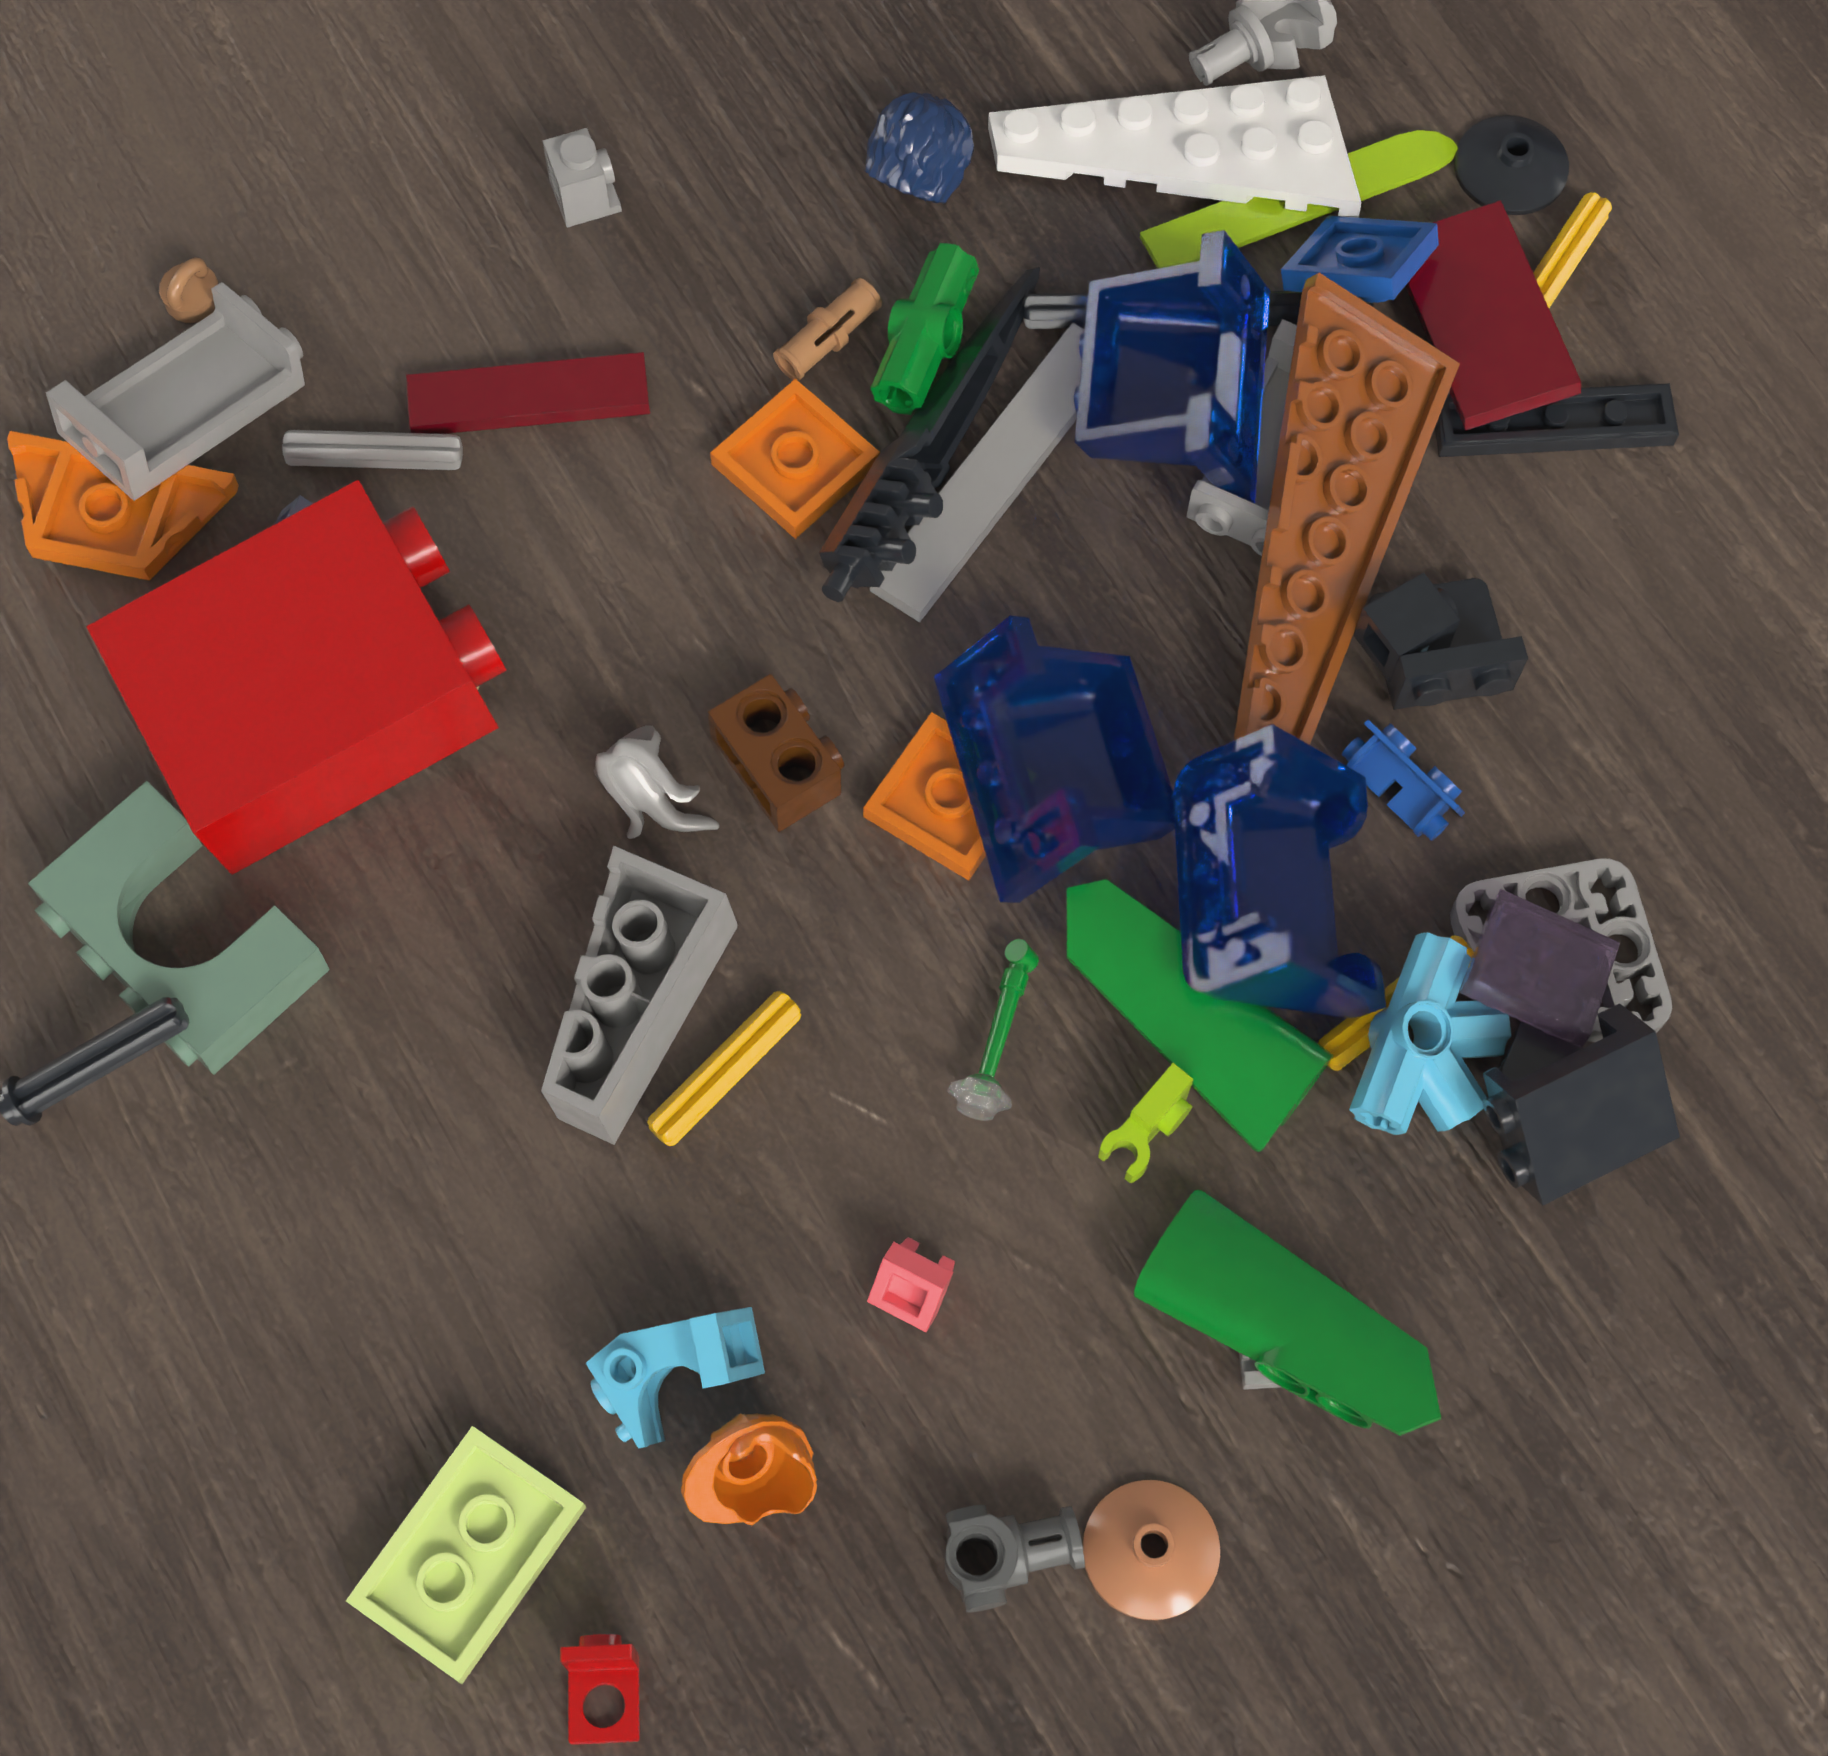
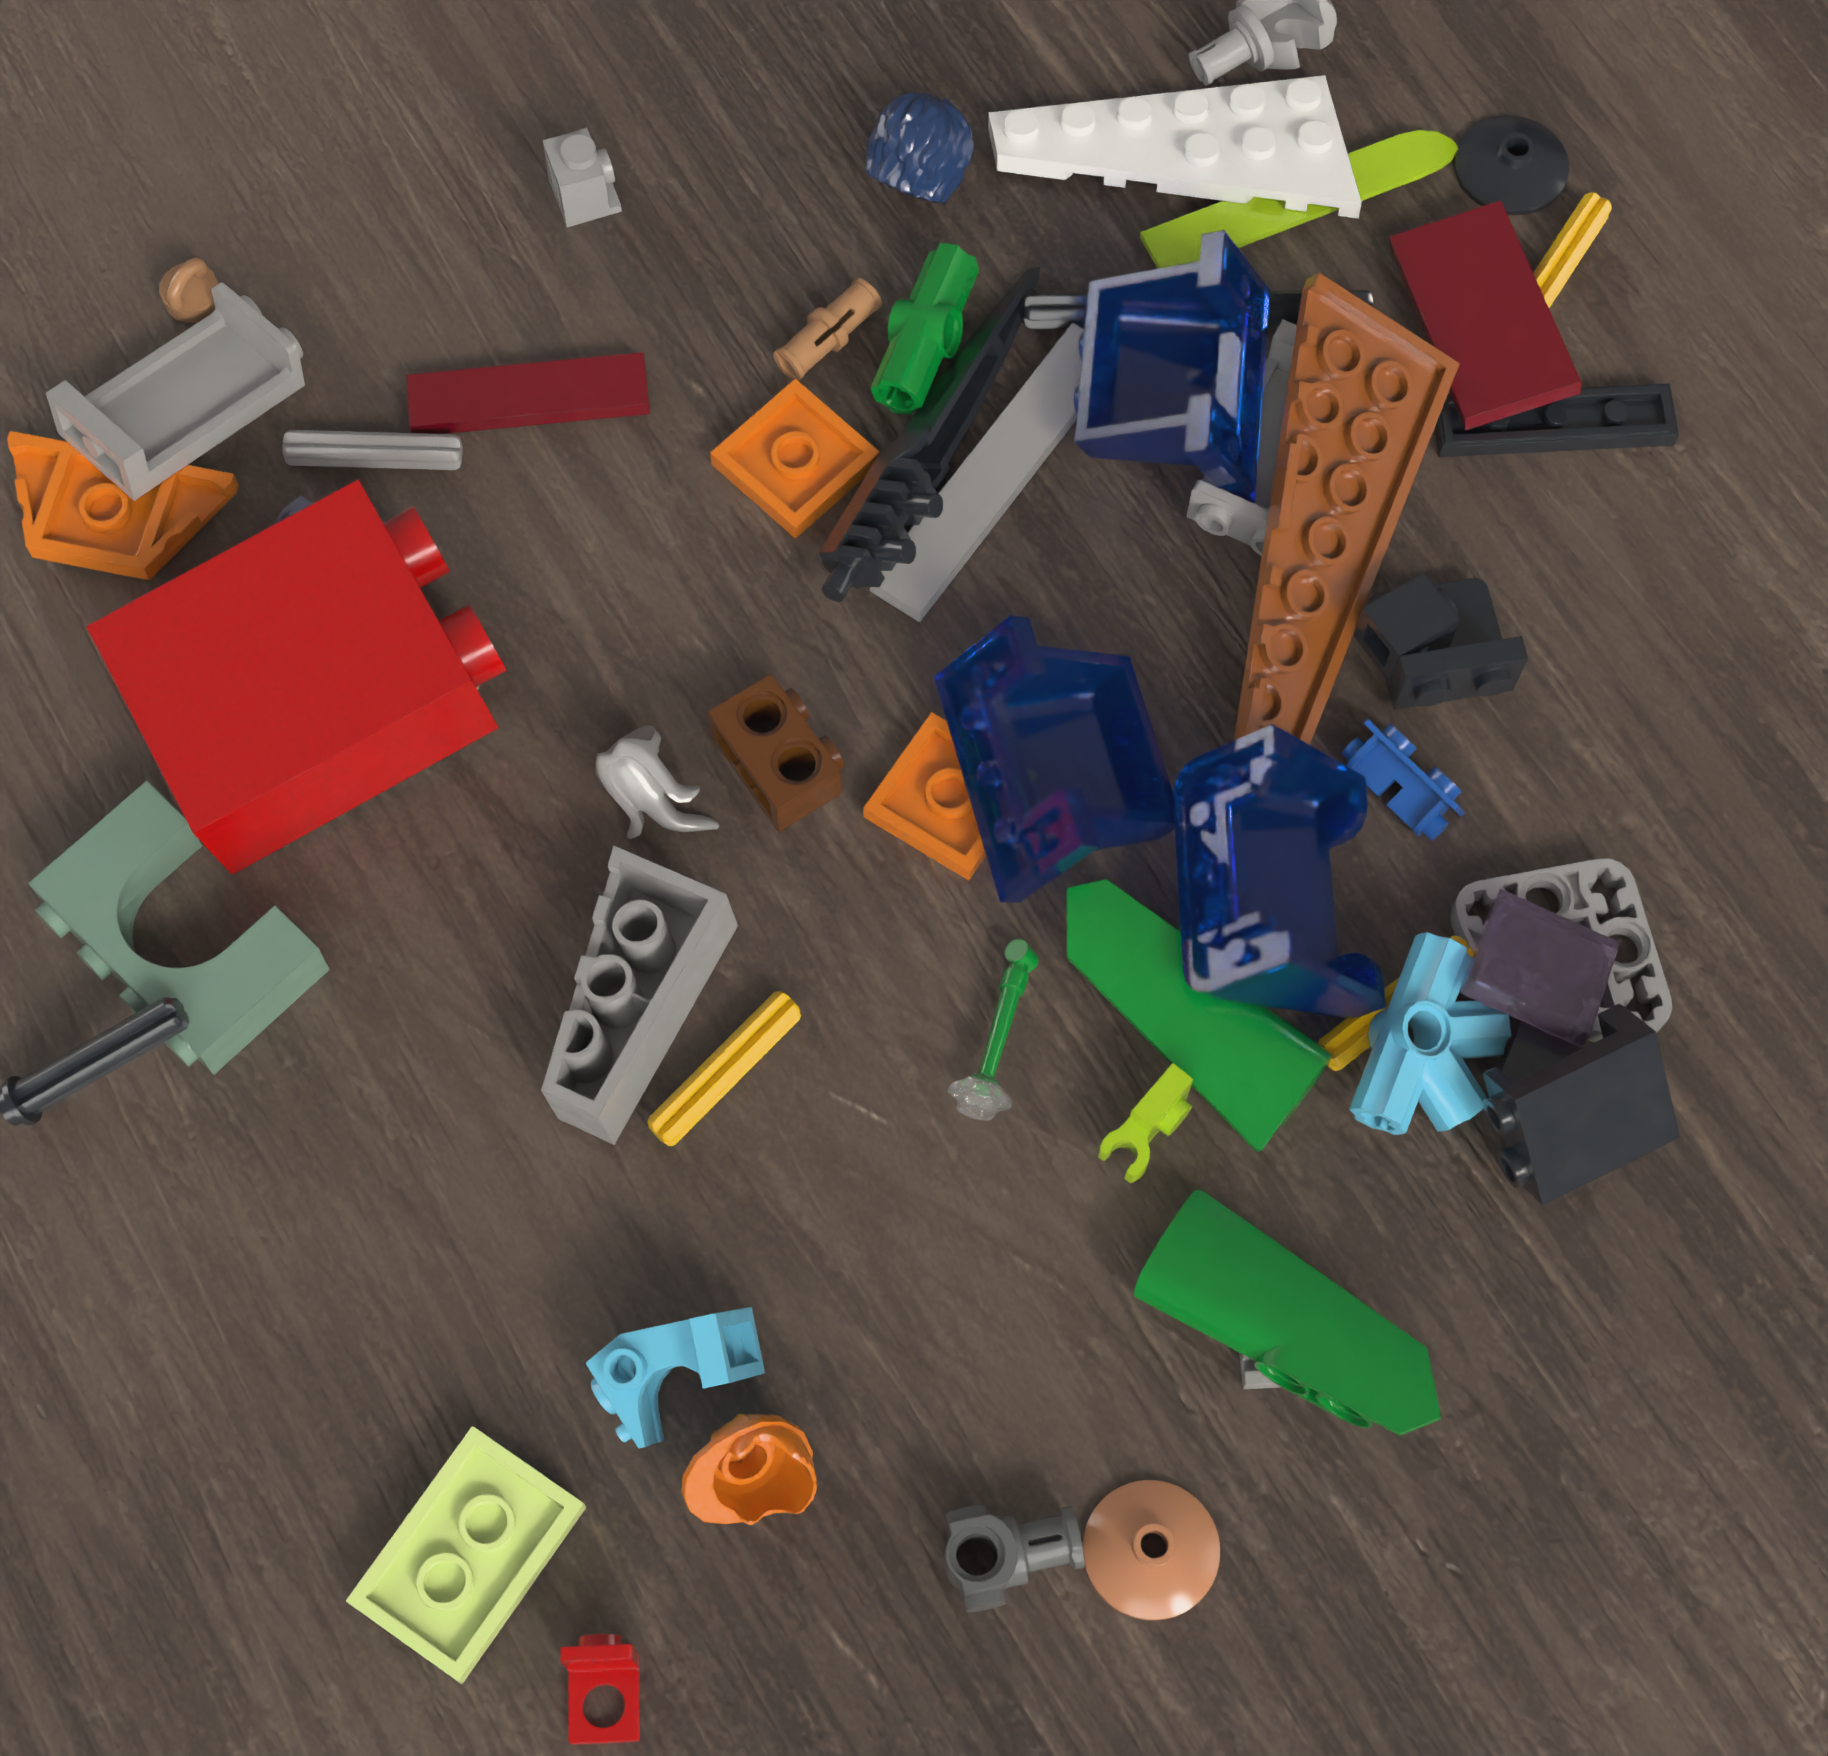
(911, 1284): coral tile -> none
(1363, 255): blue plate -> none

